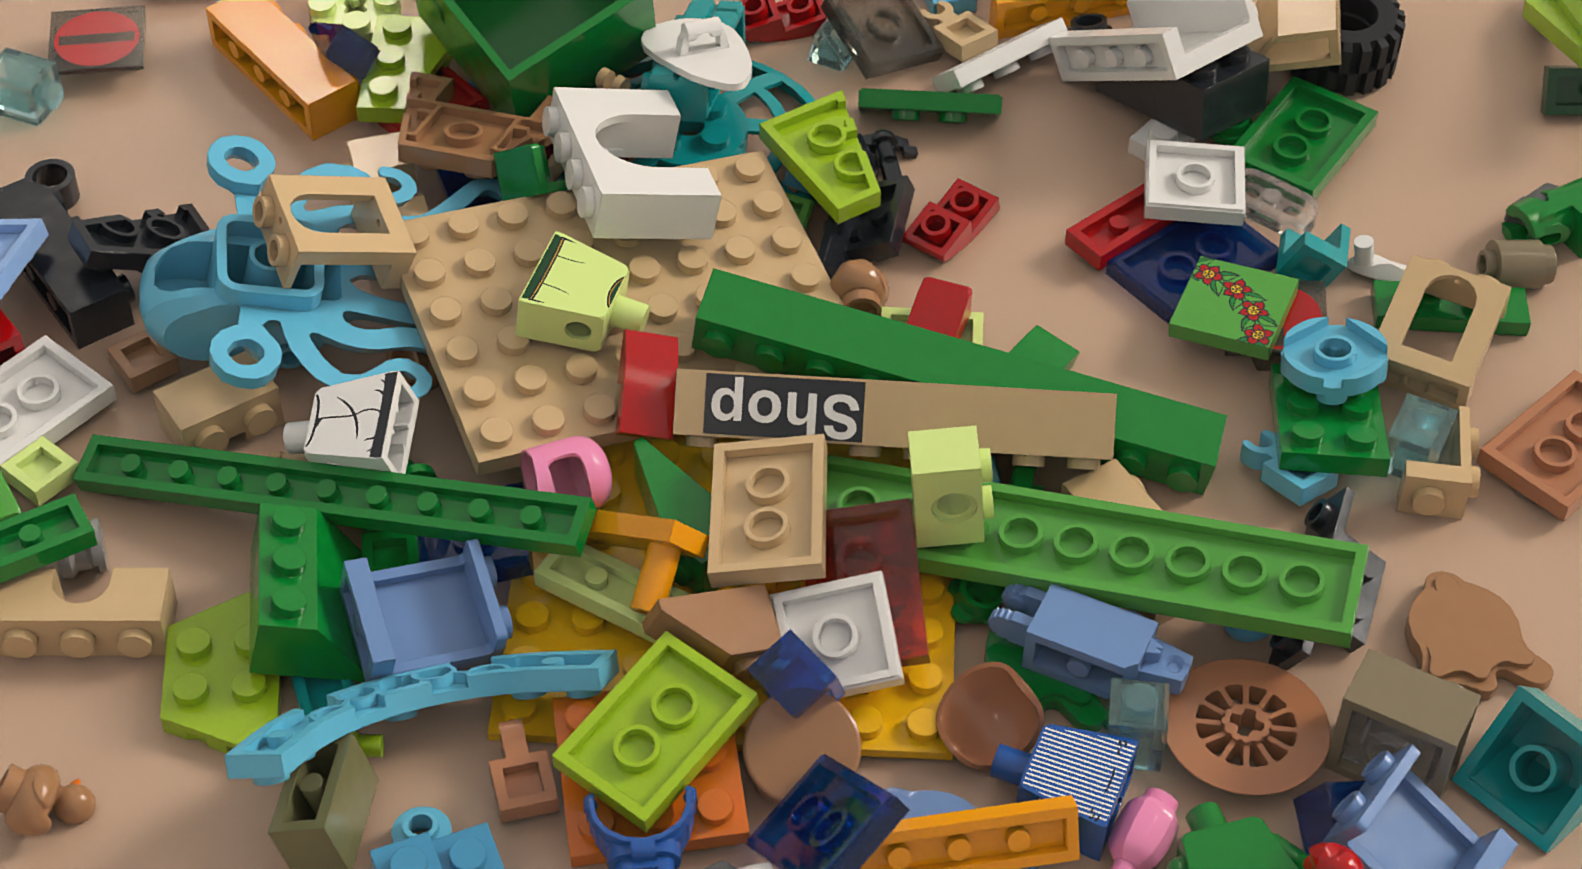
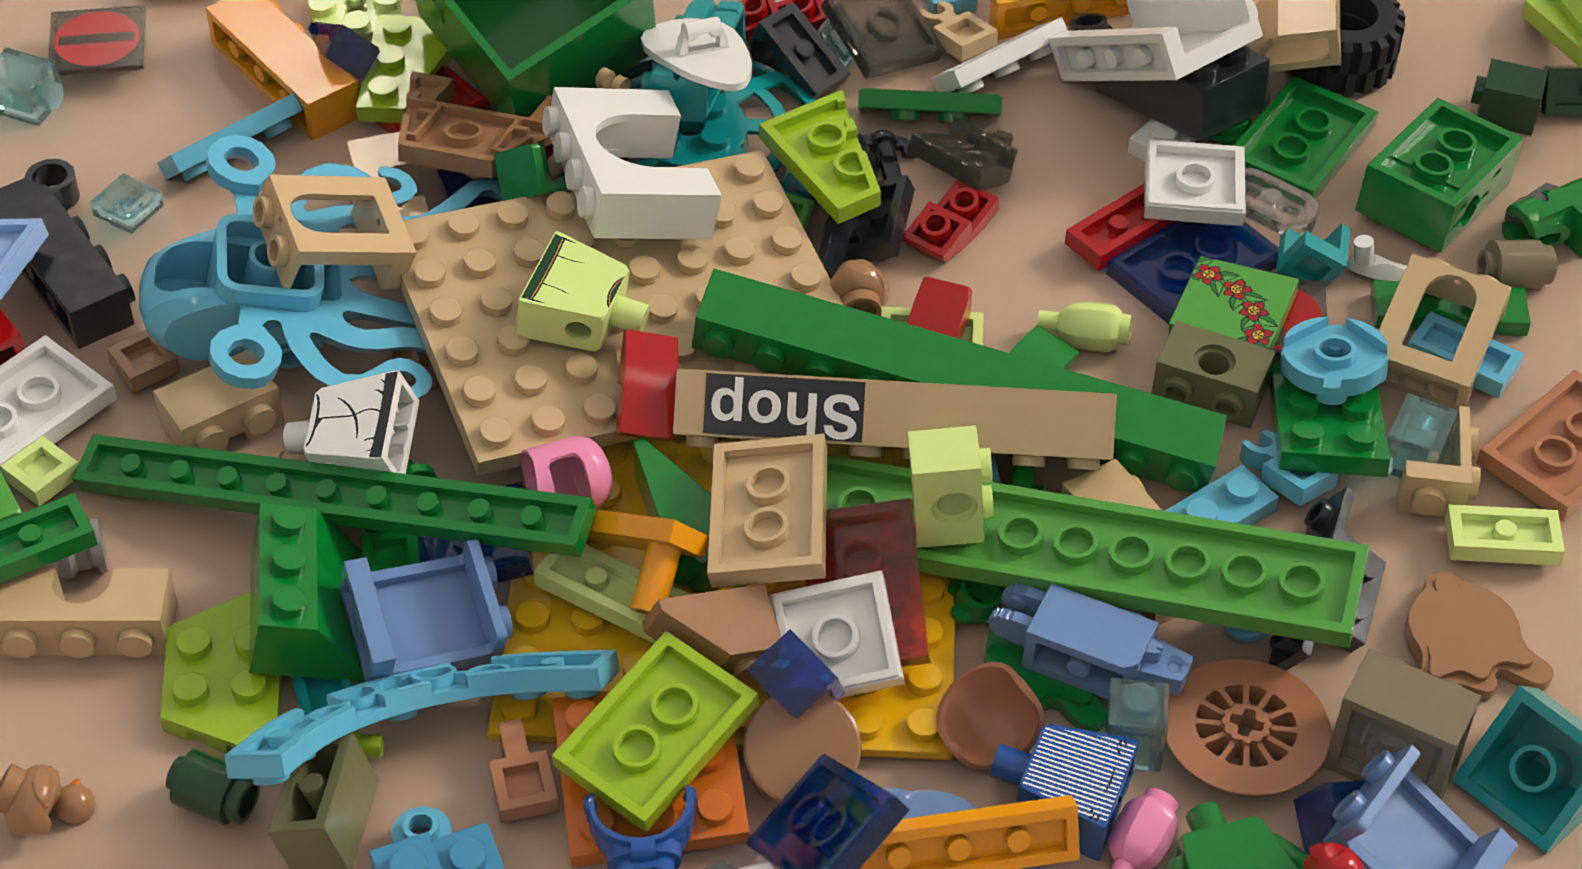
(127, 203): none -> clear light blue plate
(128, 243): black wing -> none
(203, 787): none -> dark green brick
(270, 120): none -> medium azure plate
(793, 45): none -> black plate
(968, 154): none -> clear smoke slope
(1089, 325): none -> yellowish green plant
(1213, 372): none -> olive brick
(1231, 498): none -> medium azure plate
(1438, 174): none -> green piece
(1441, 338): none -> medium azure plate
(1504, 535): none -> yellowish green plate
(1510, 95): none -> dark green brick

